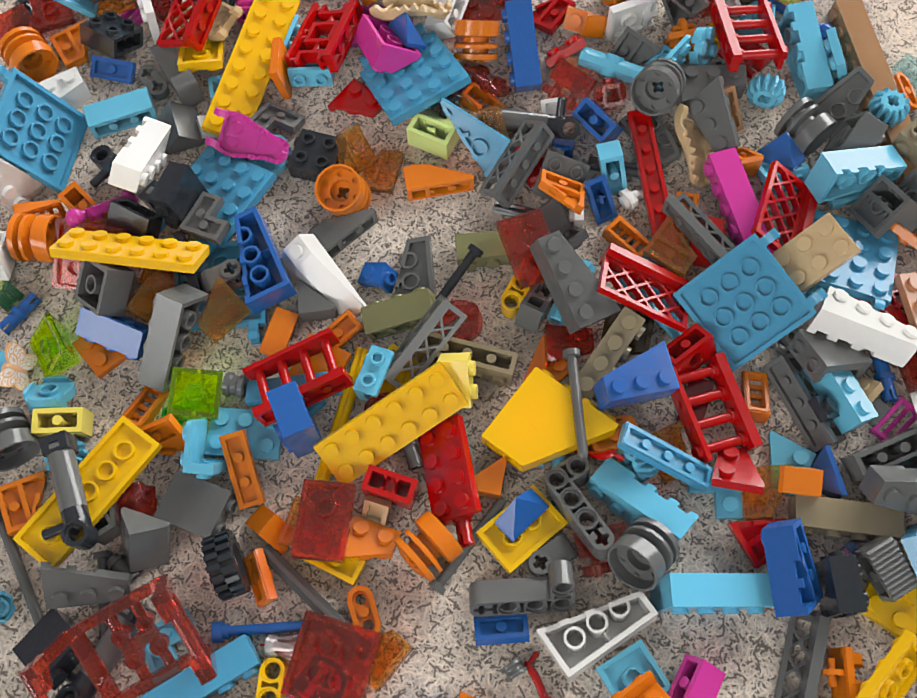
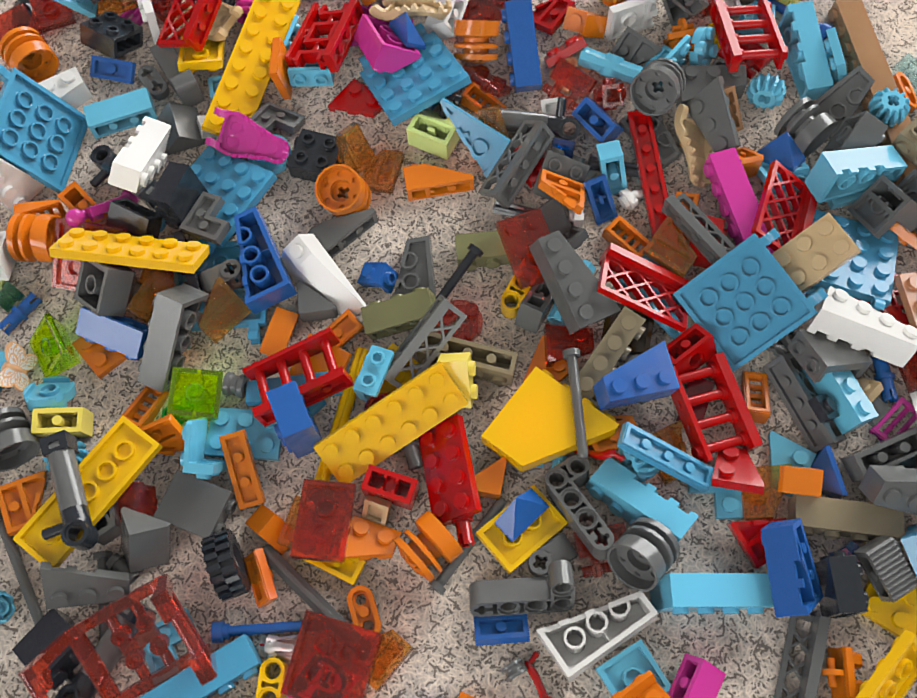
(69, 46): orange wing -> none

